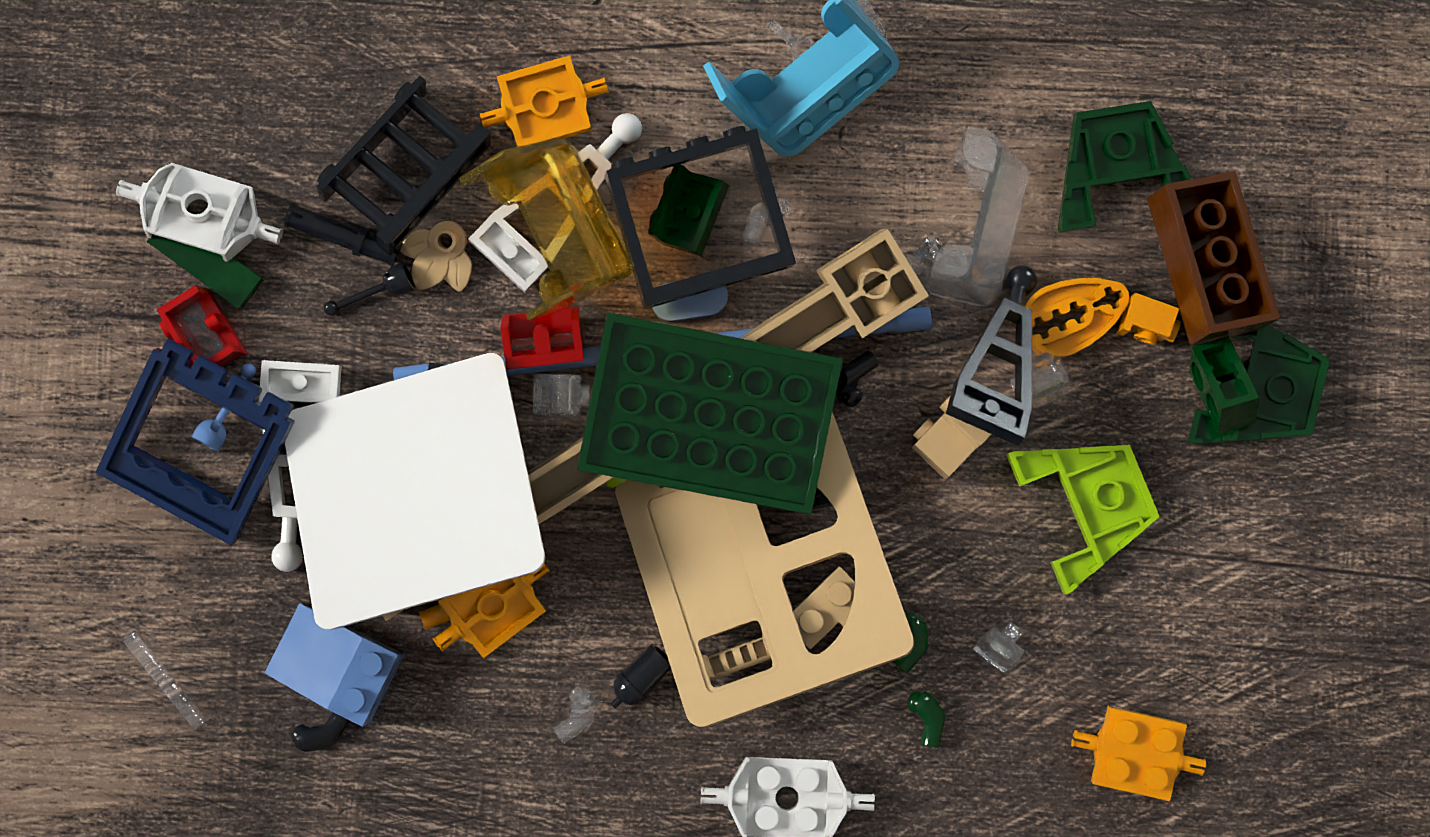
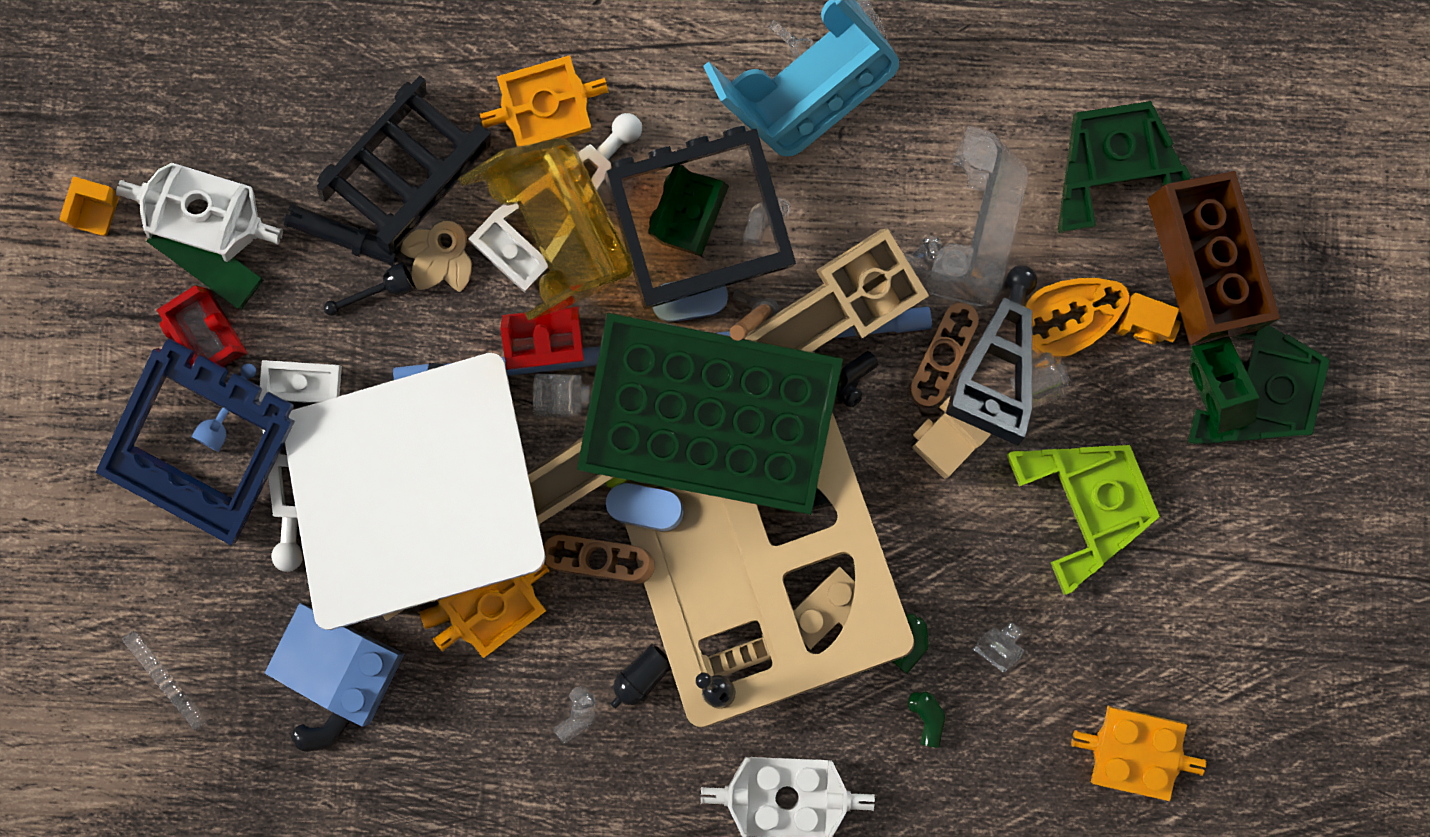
(89, 206): none -> light orange panel
(574, 544): none -> medium nougat beam
(644, 507): none -> light blue tile
(714, 687): none -> black hinge
(762, 310): none -> medium nougat piece
(946, 325): none -> medium nougat beam

